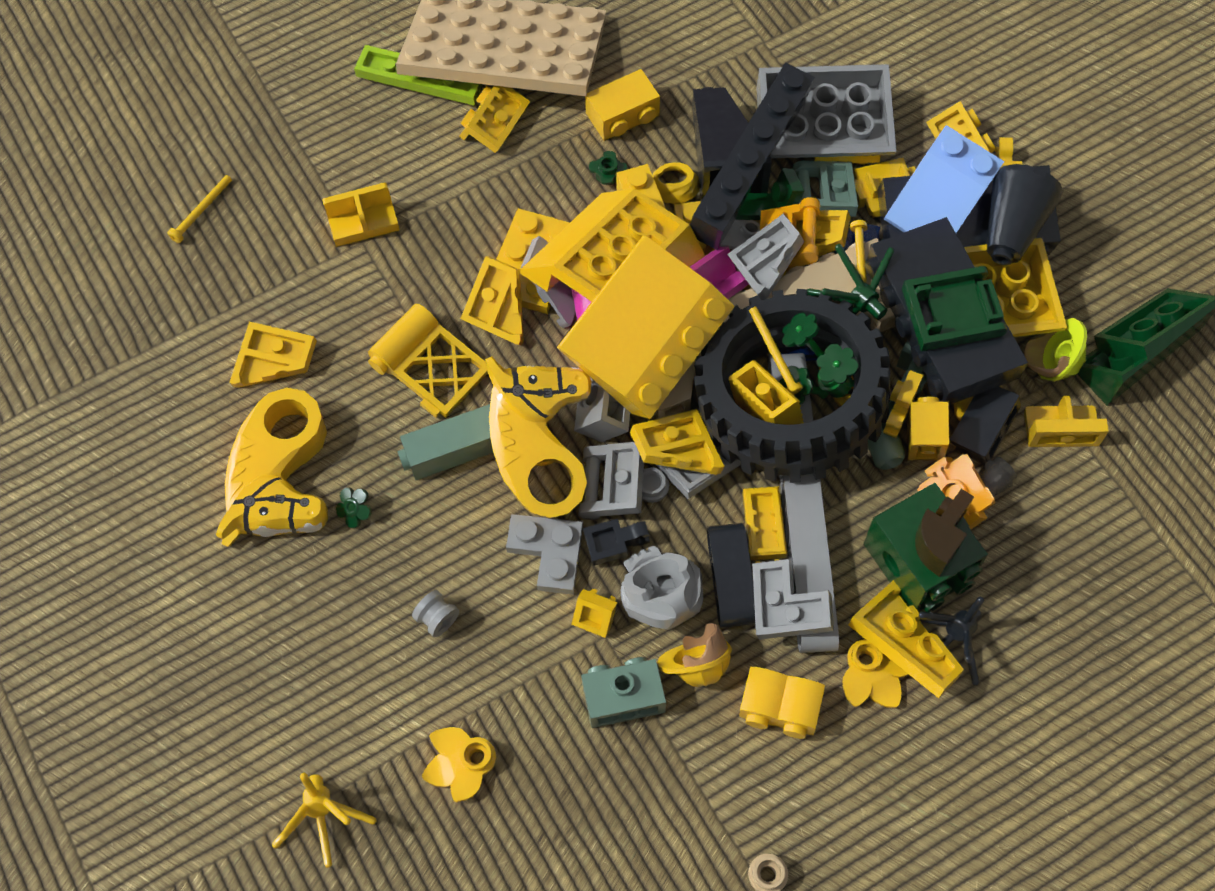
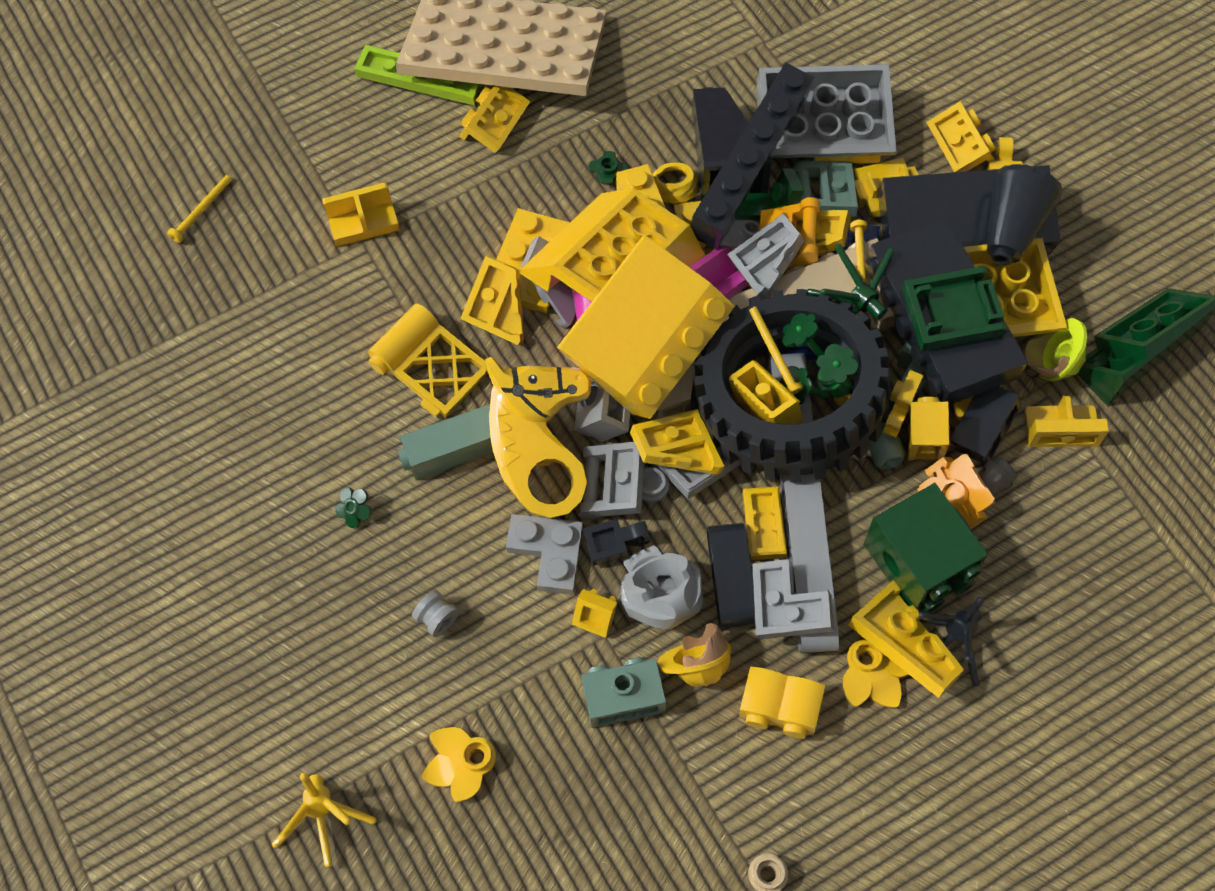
(257, 470): yellow animal -> none
(271, 355): yellow wing -> none
(622, 104): yellow brick -> none
(937, 534): dark brown brick -> none
(945, 183): light blue slope -> none

